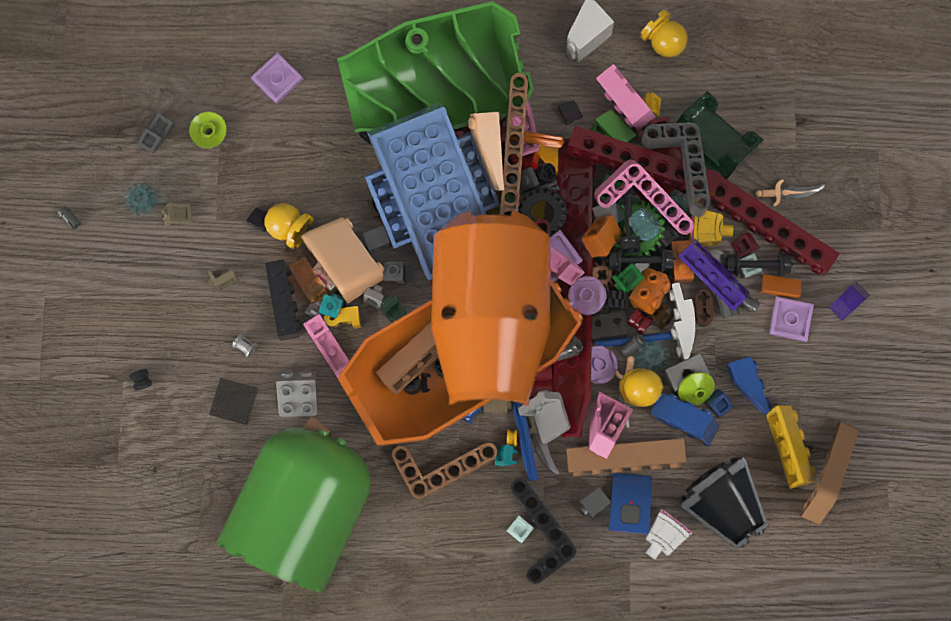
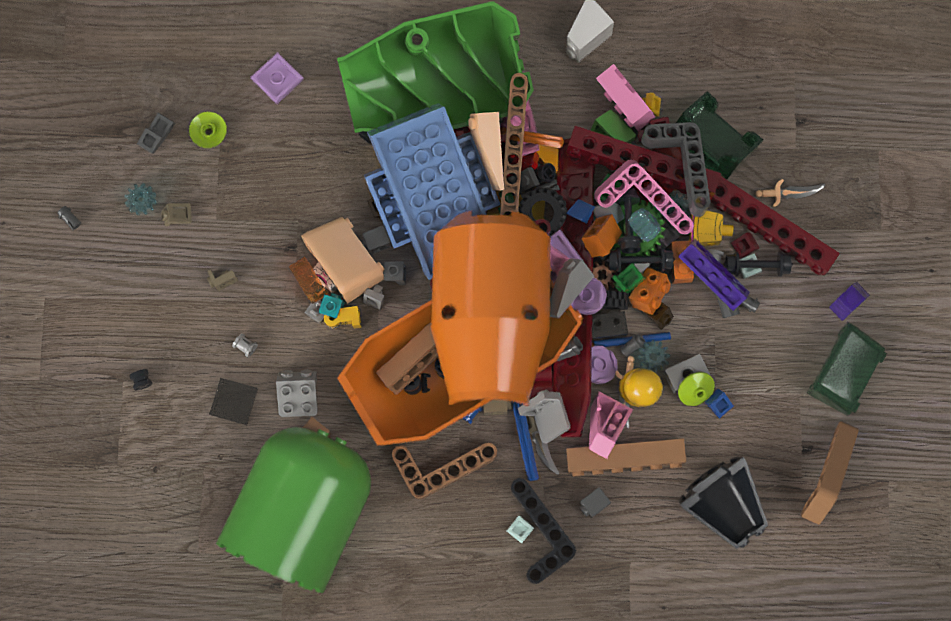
(257, 219): black slope -> none
(282, 300): black brick -> none
(286, 223): yellow tile -> none
(327, 344): bright pink slope -> none
(392, 309): clear green bracket -> none
(504, 455): teal tile -> none
(511, 437): yellow bush -> none
(568, 285): none -> light grey slope
(570, 112): black slope -> none
(581, 211): none -> blue slope
(630, 503): blue slope -> none
(635, 319): dark red wheel -> none
(665, 535): white torso -> none
(666, 36): yellow tile -> none
(684, 329): white slope -> none
(685, 417): blue wedge -> none
(699, 308): reddish brown beam -> none
(745, 379): blue slope -> none
(781, 286): orange slope -> none
(790, 446): yellow slope -> none
(791, 319): lavender tile -> none
(847, 369): none -> clear green windscreen

